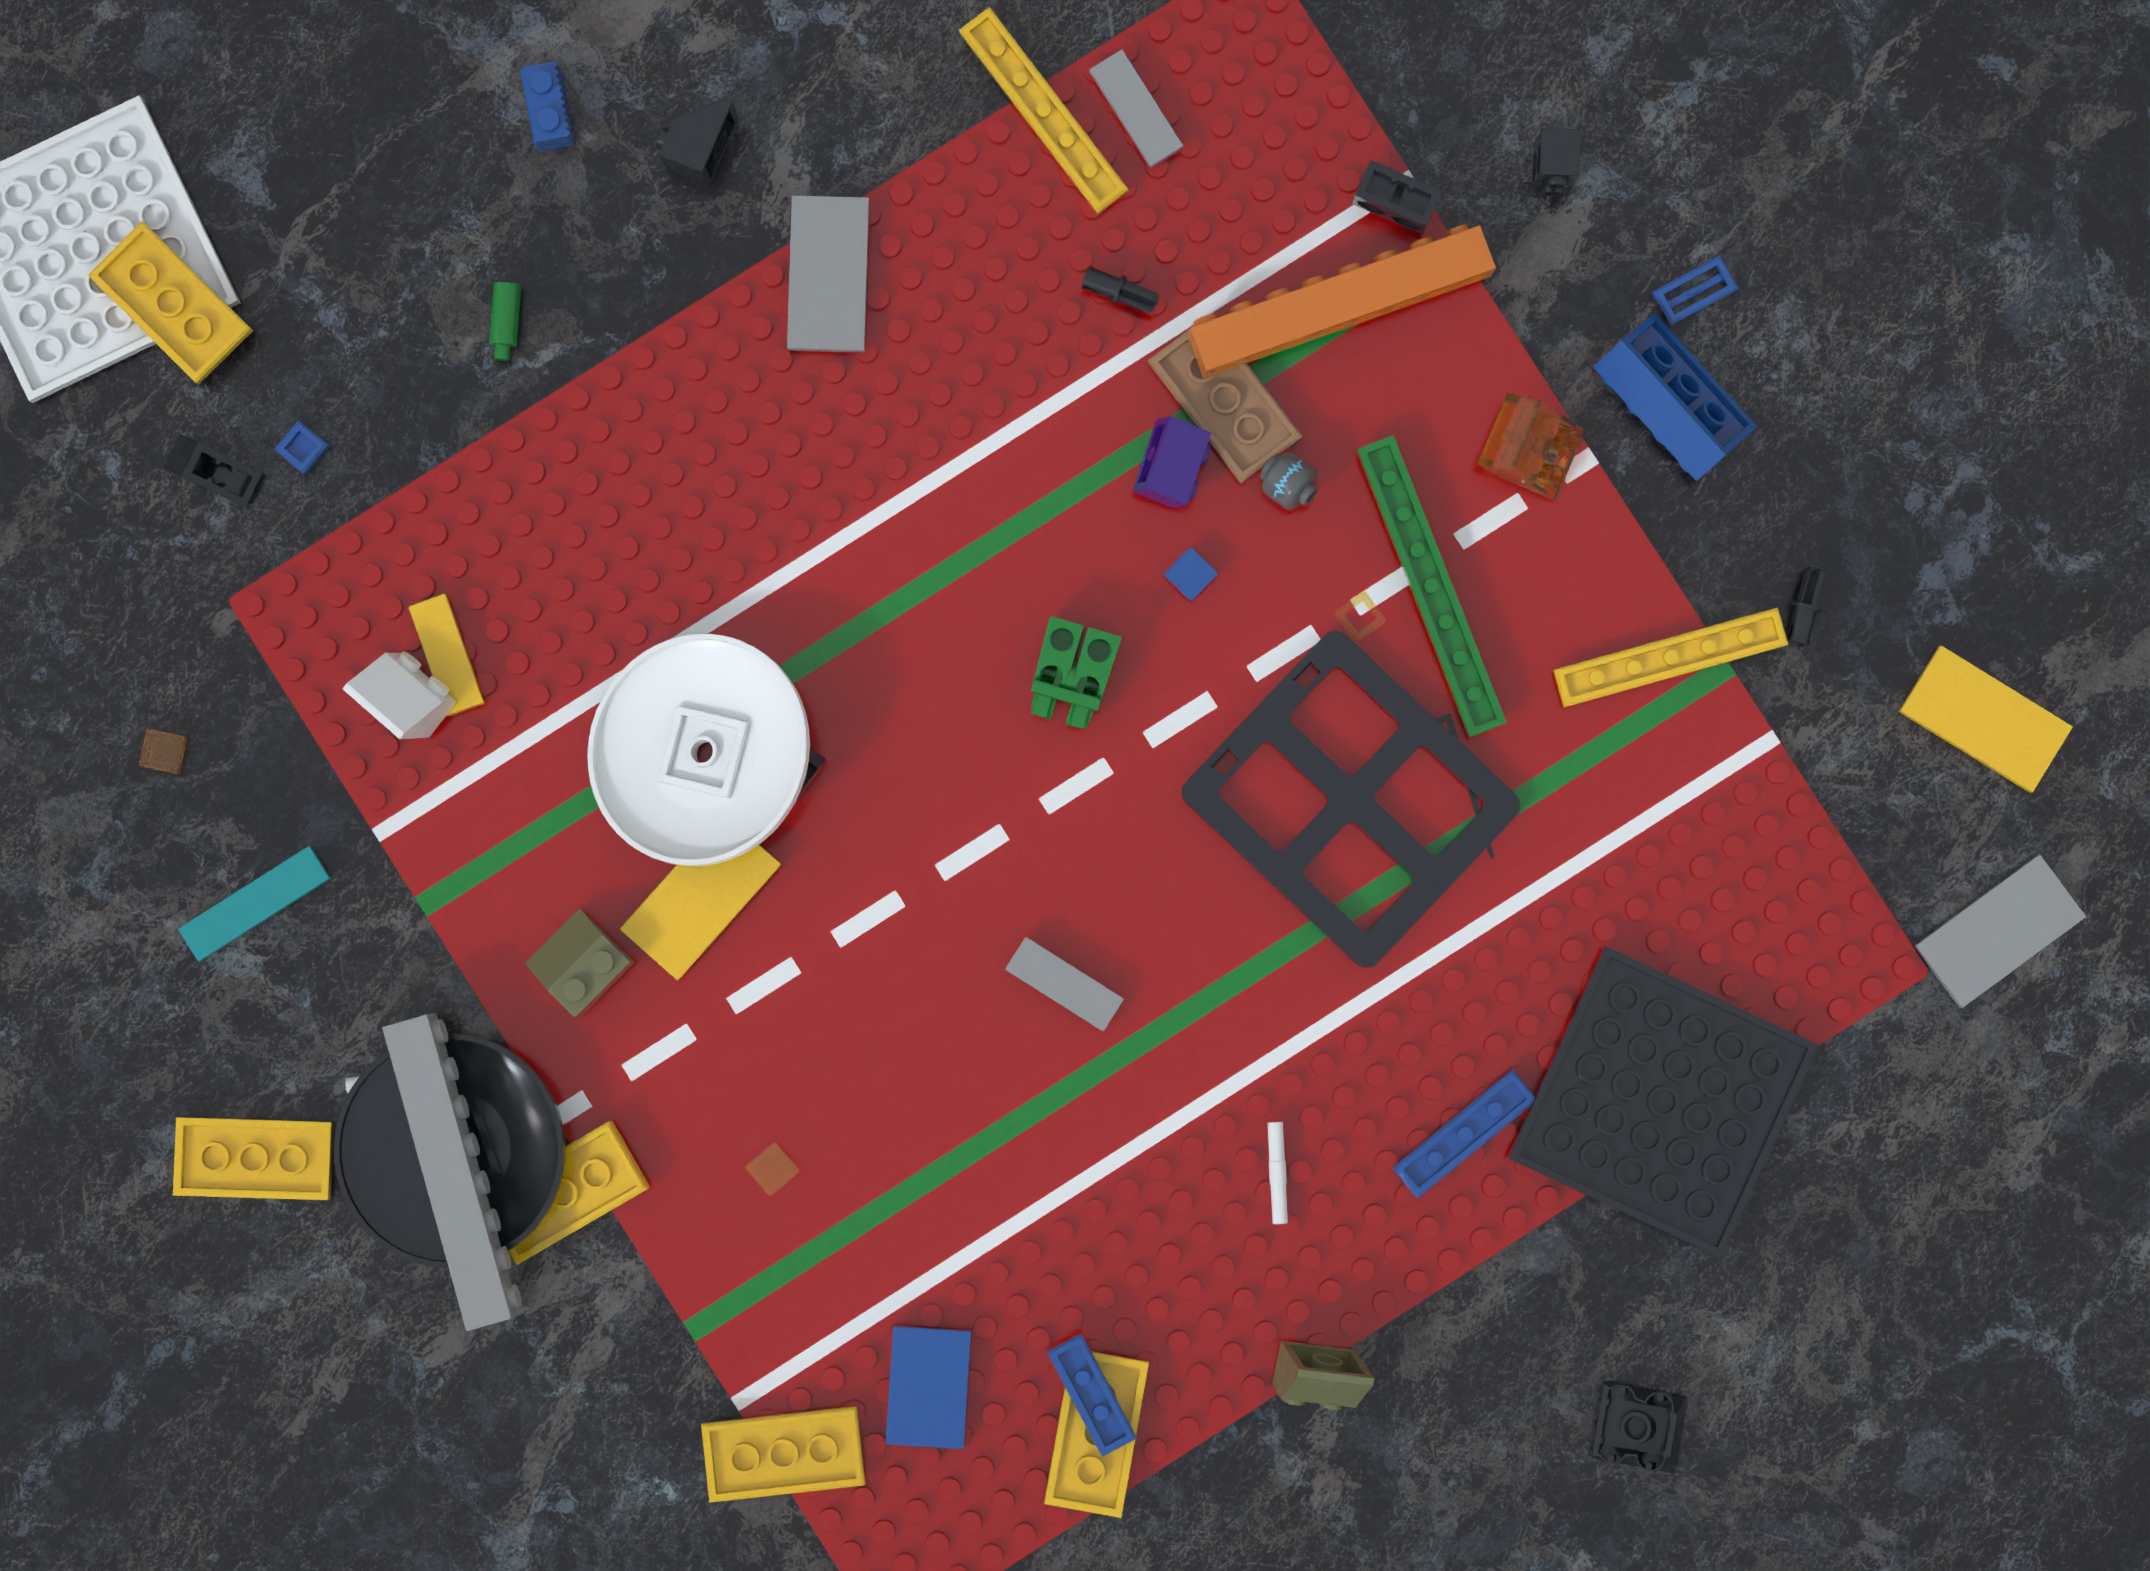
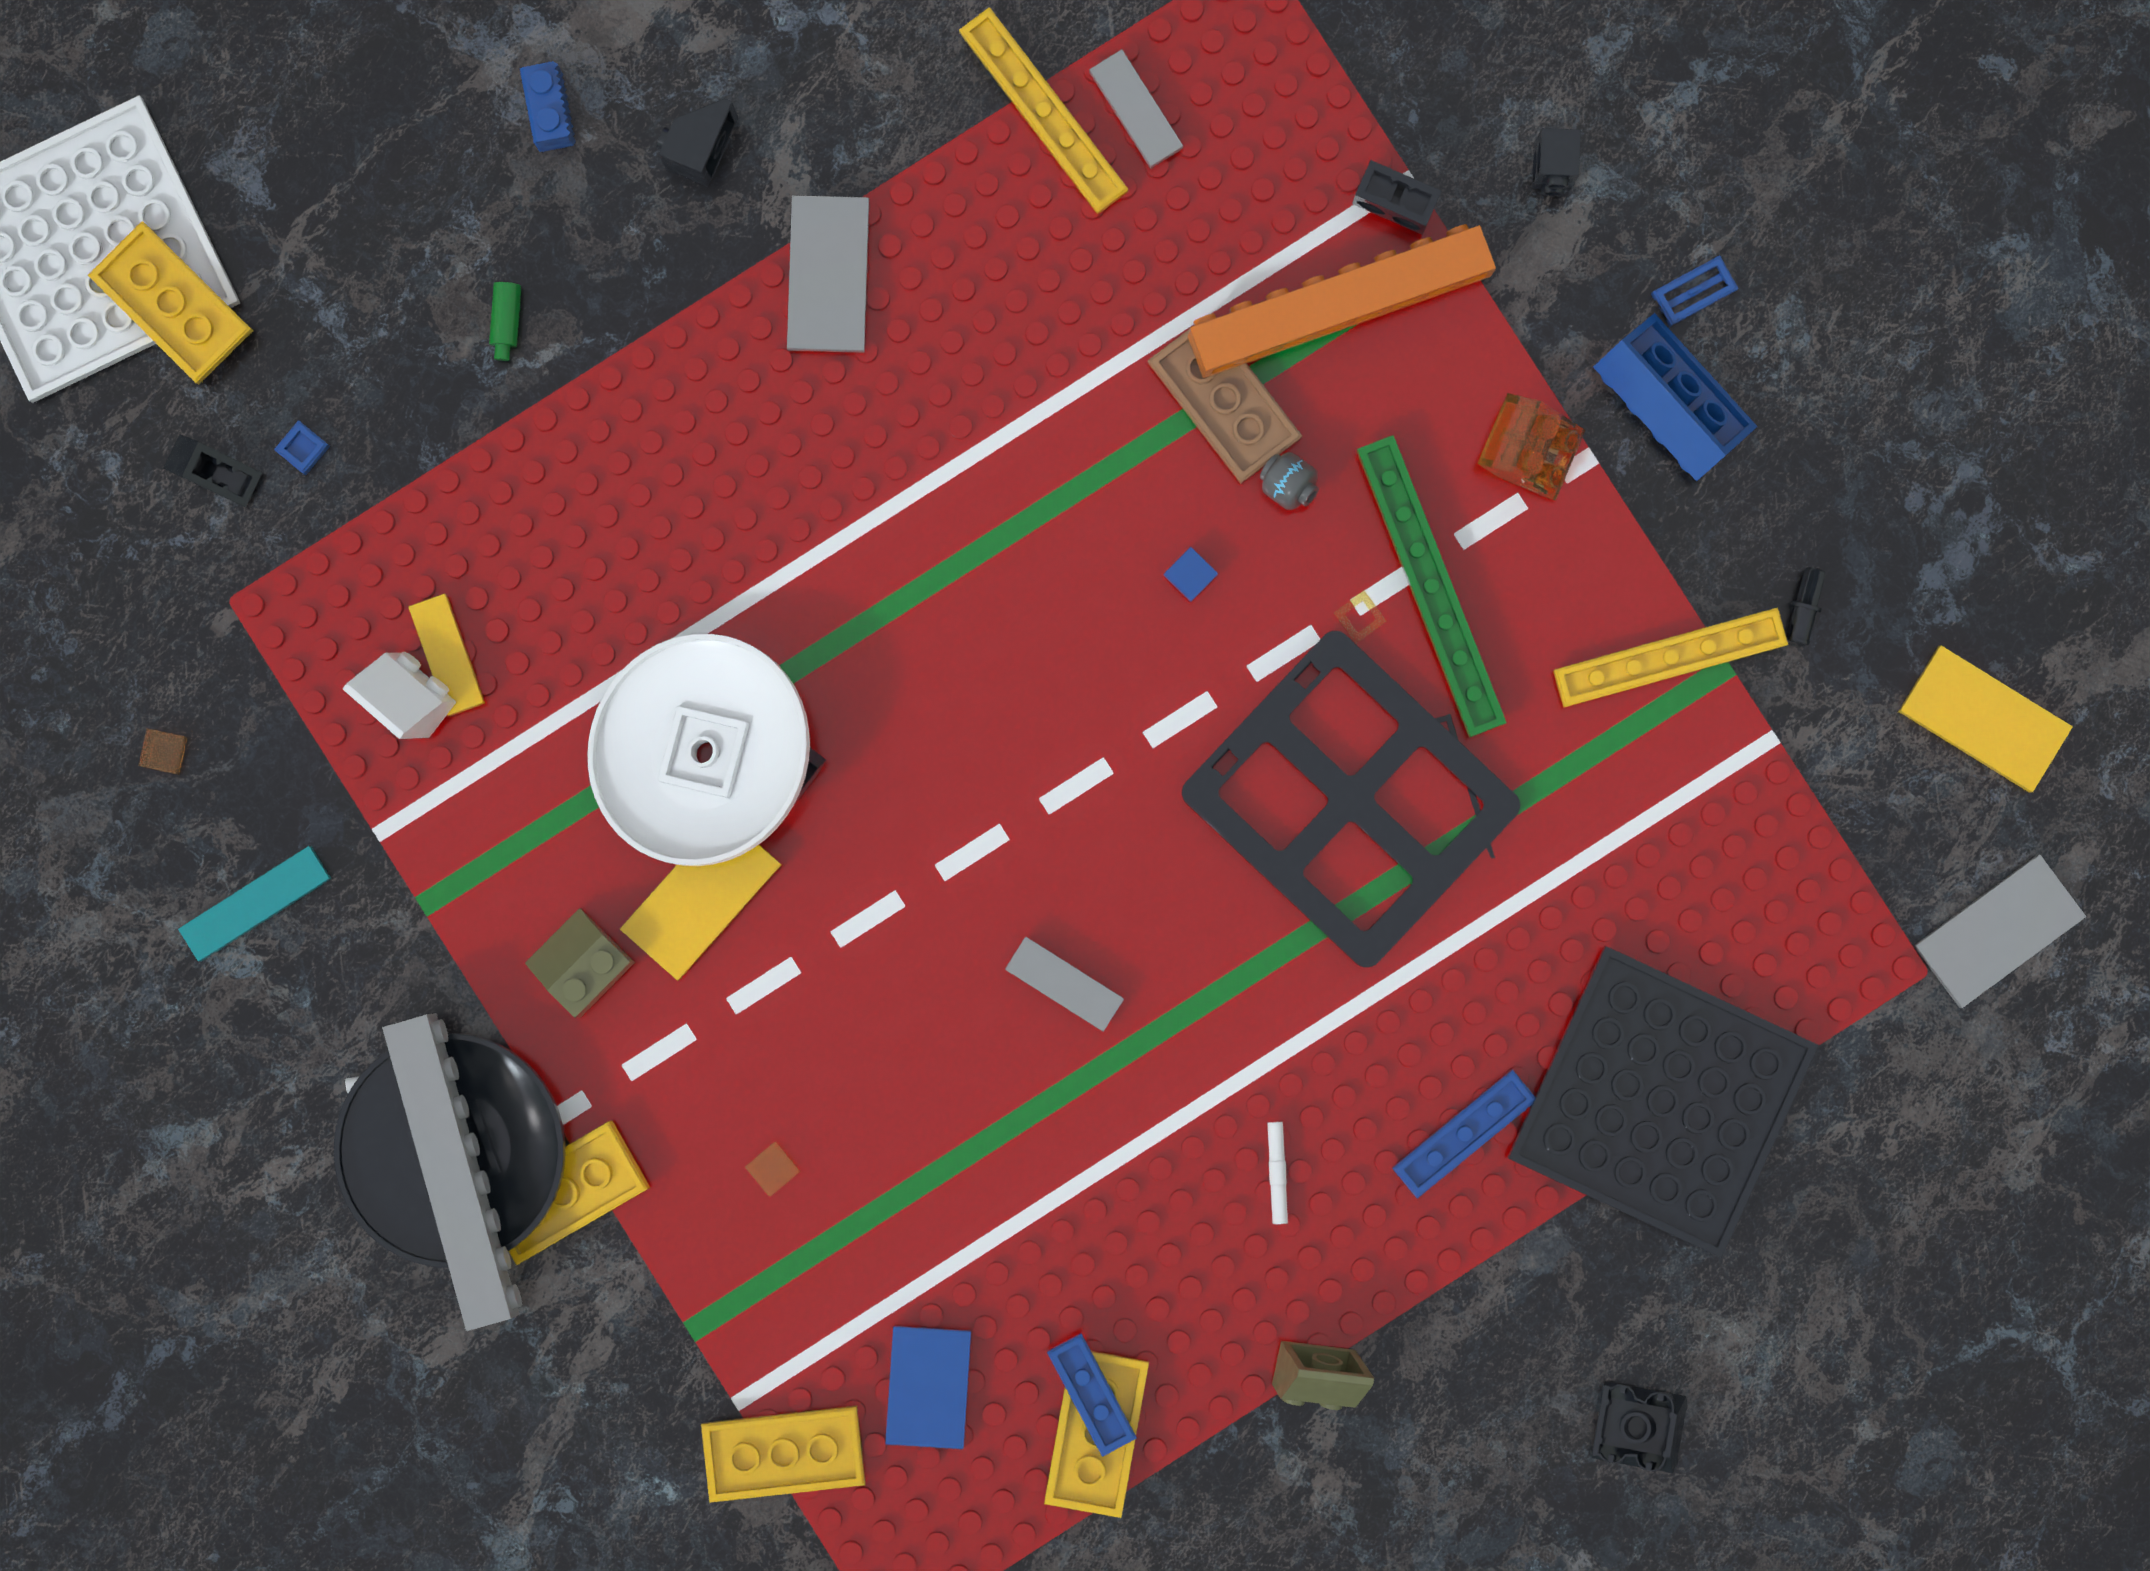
(253, 1158): yellow plate -> none
(1074, 683): green hips -> none
(1120, 290): black axle -> none
(1172, 462): dark purple brick -> none

